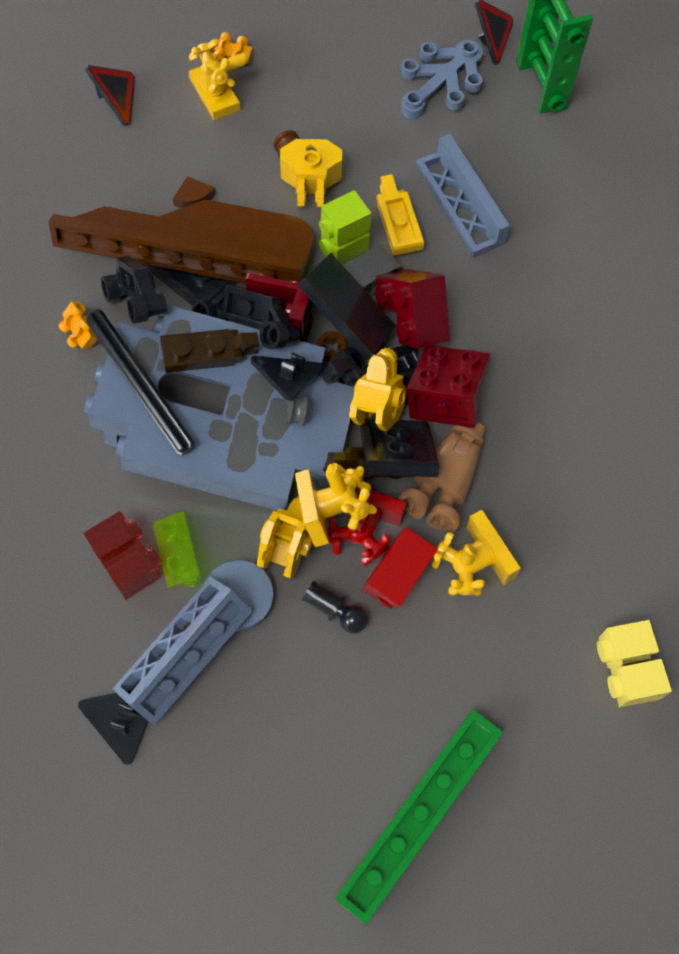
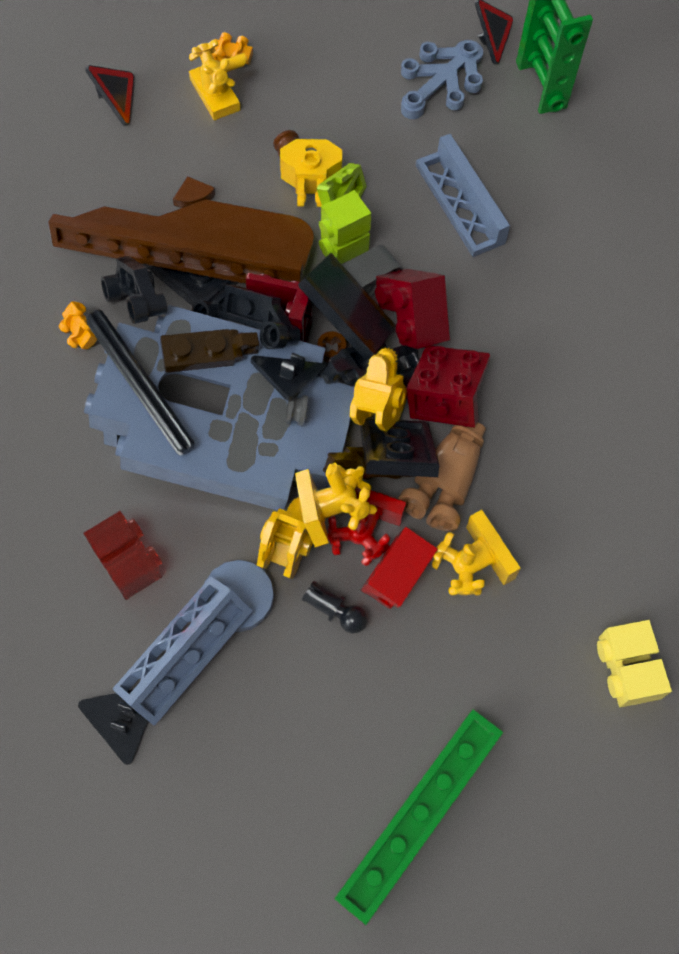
(177, 550): clear neon green hinge -> none
(341, 183): none -> lime wing
(398, 218): yellow hinge -> none

